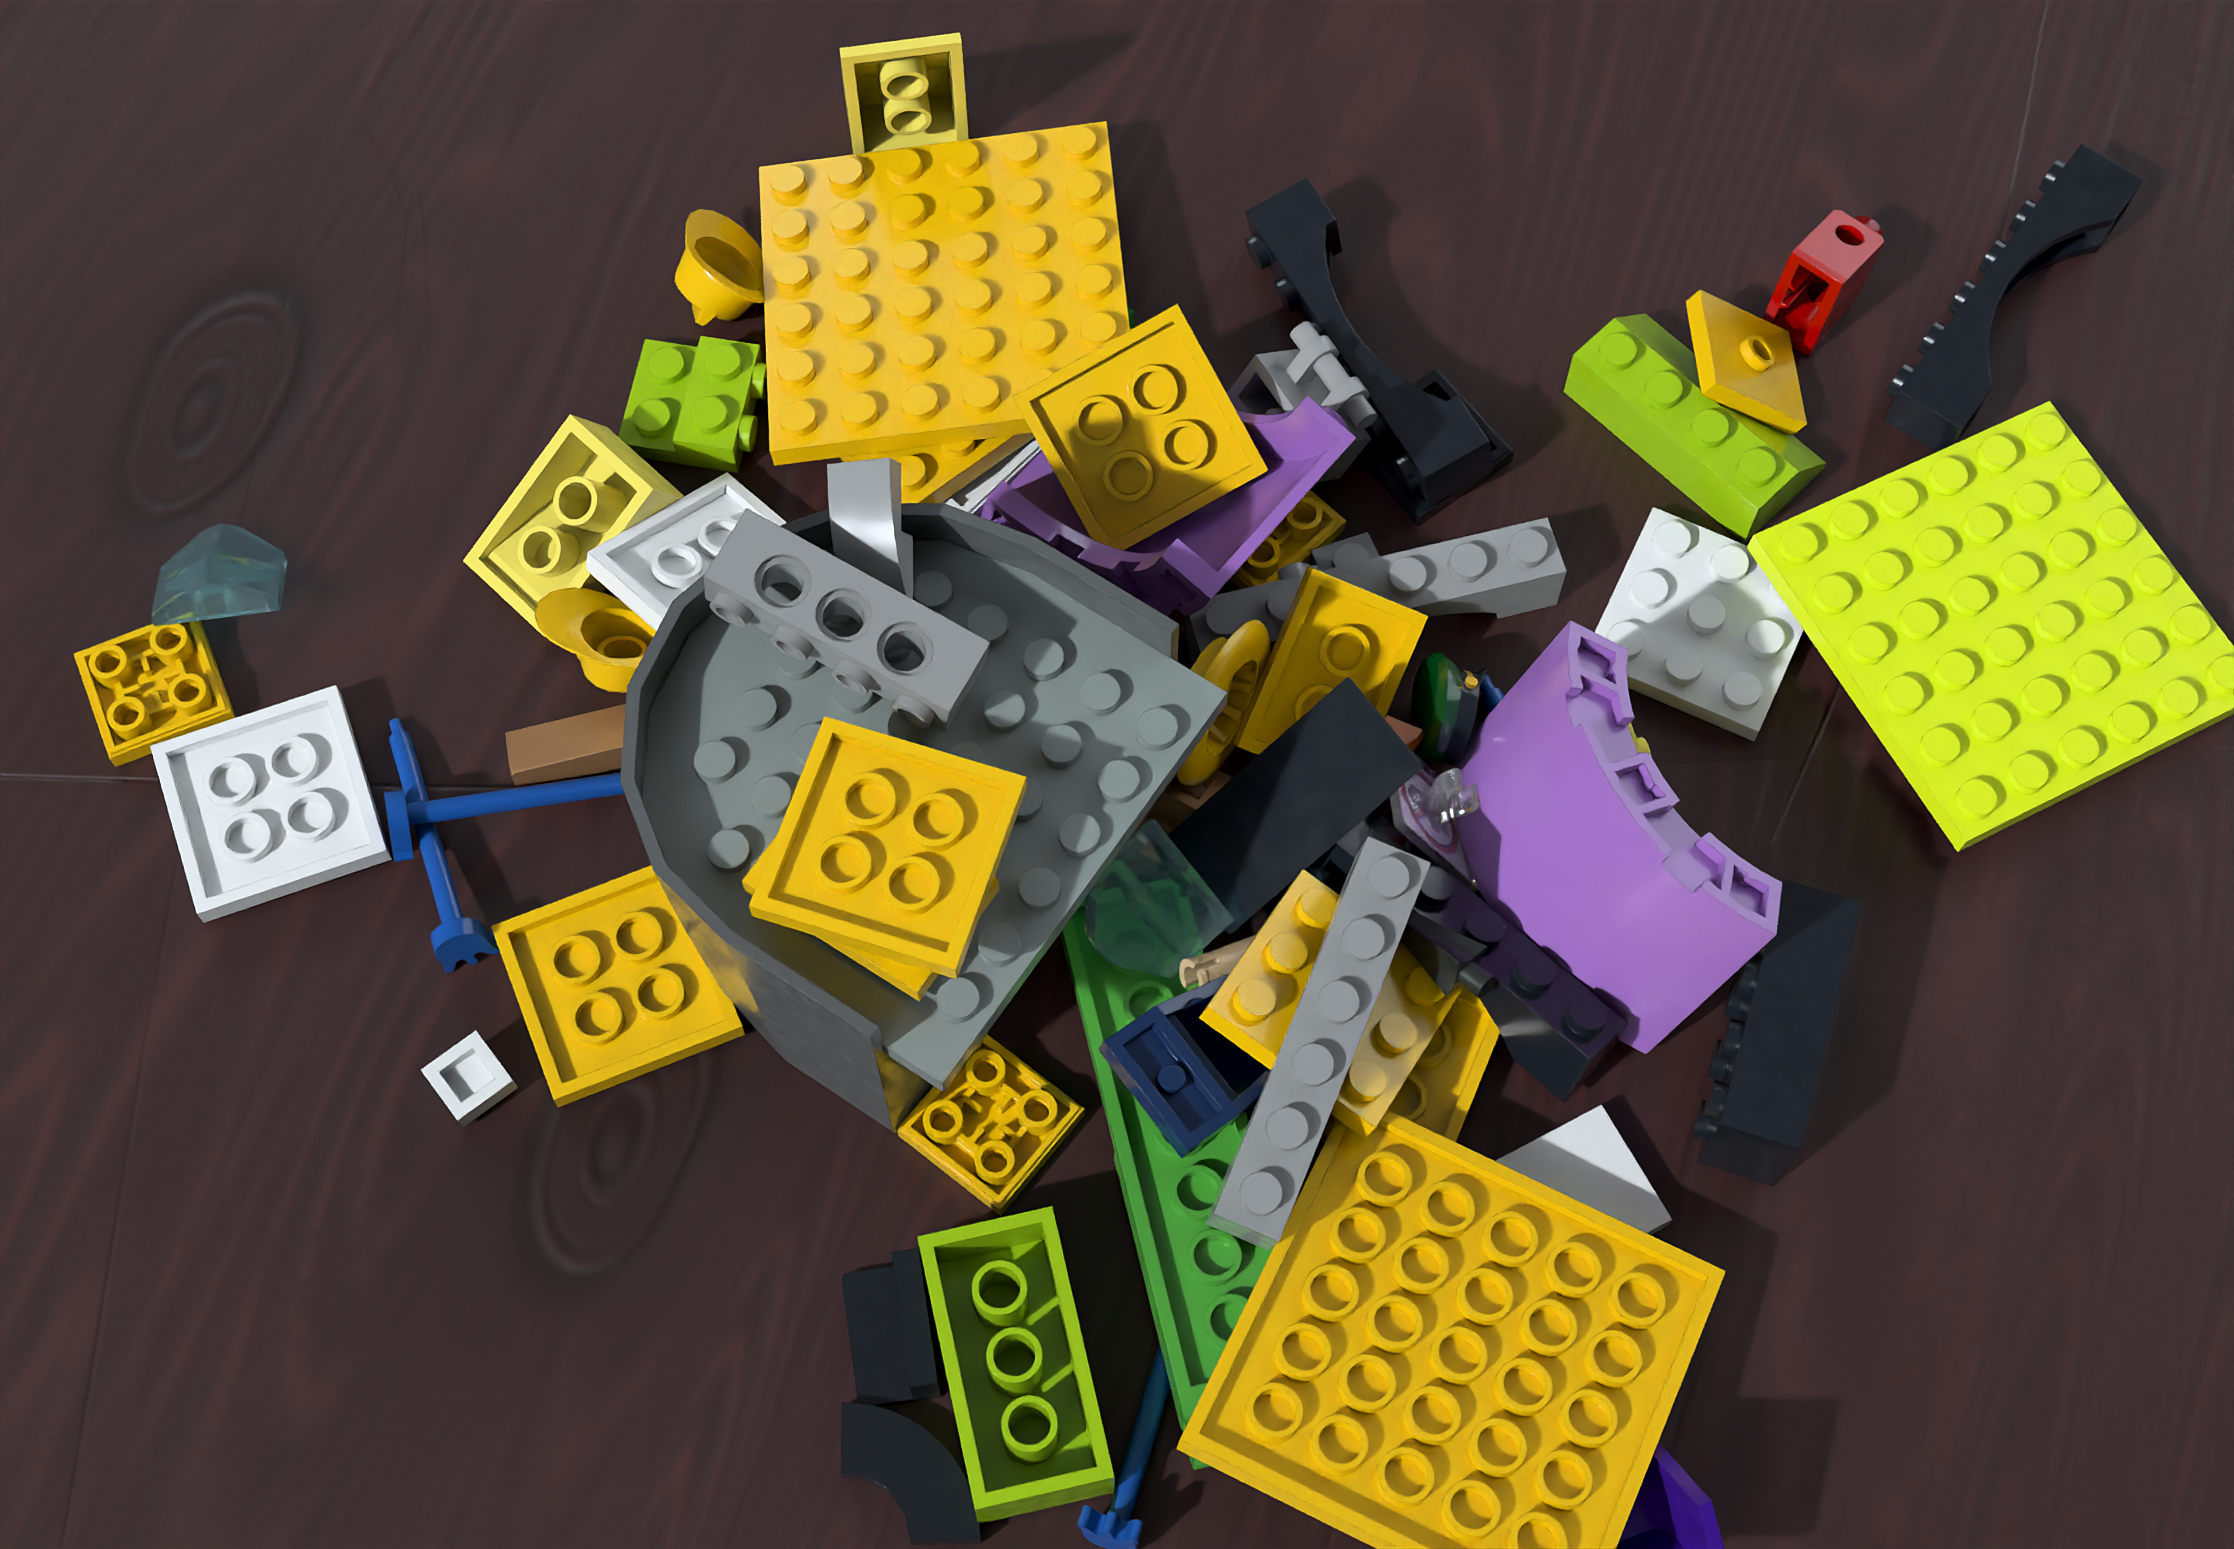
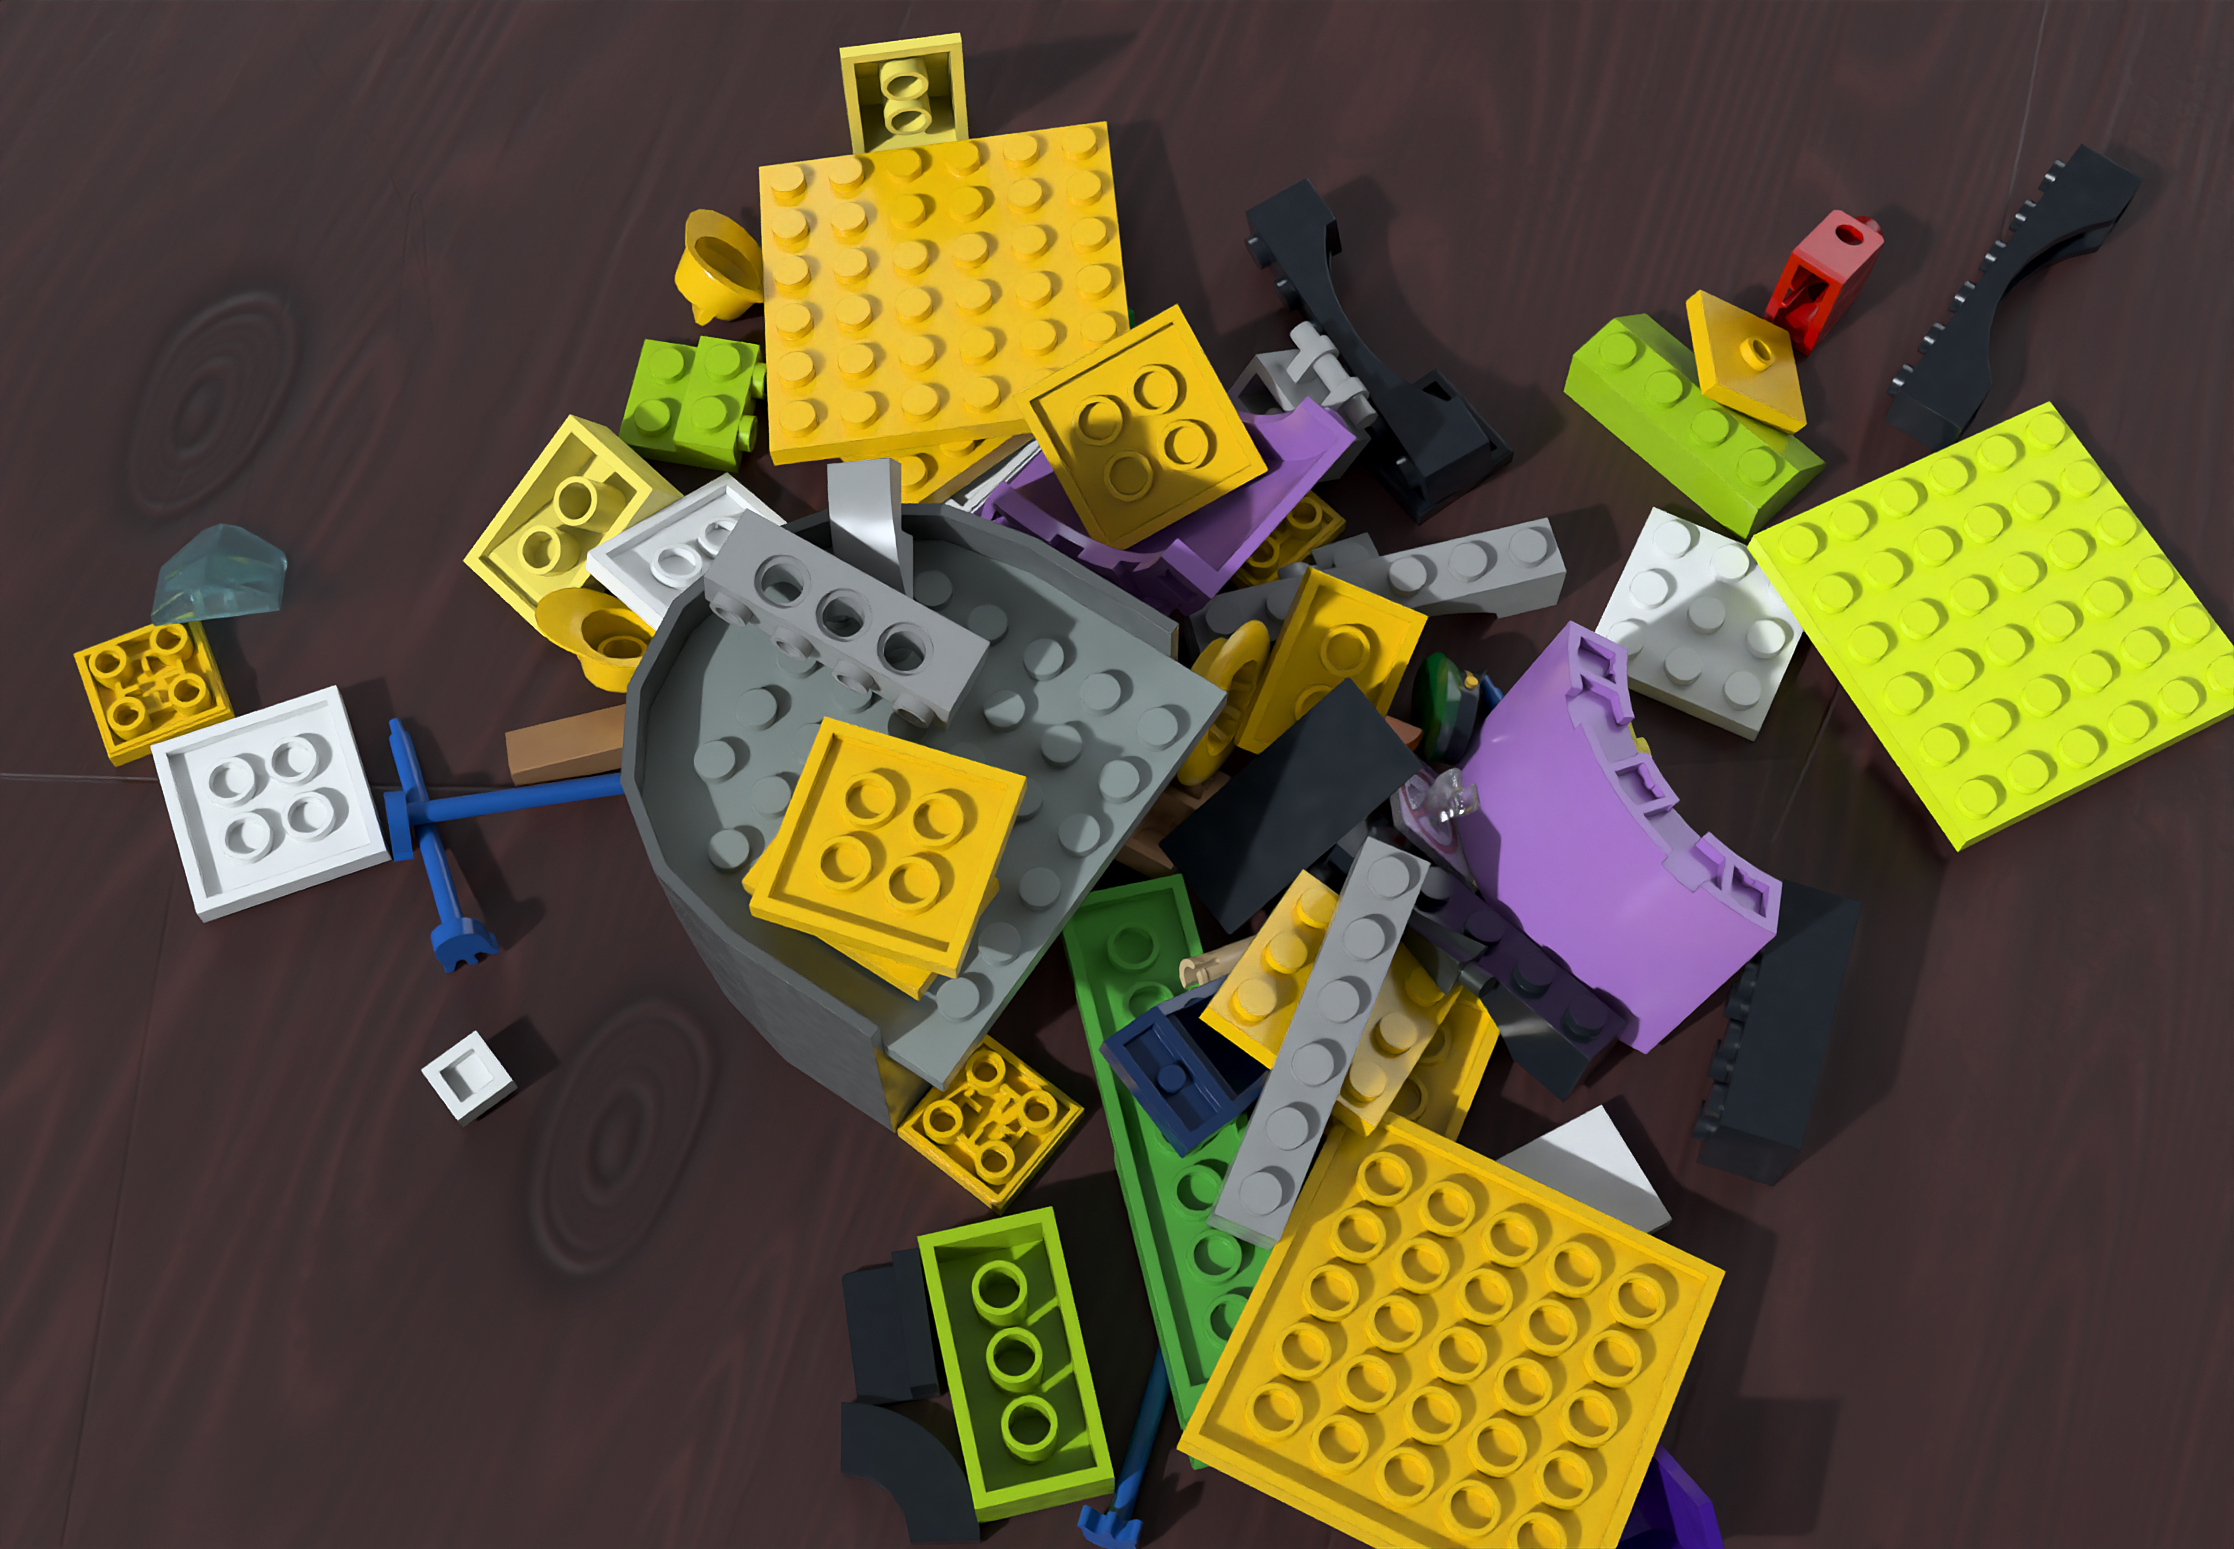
(612, 986): yellow plate -> none
(1152, 906): clear light blue slope -> none

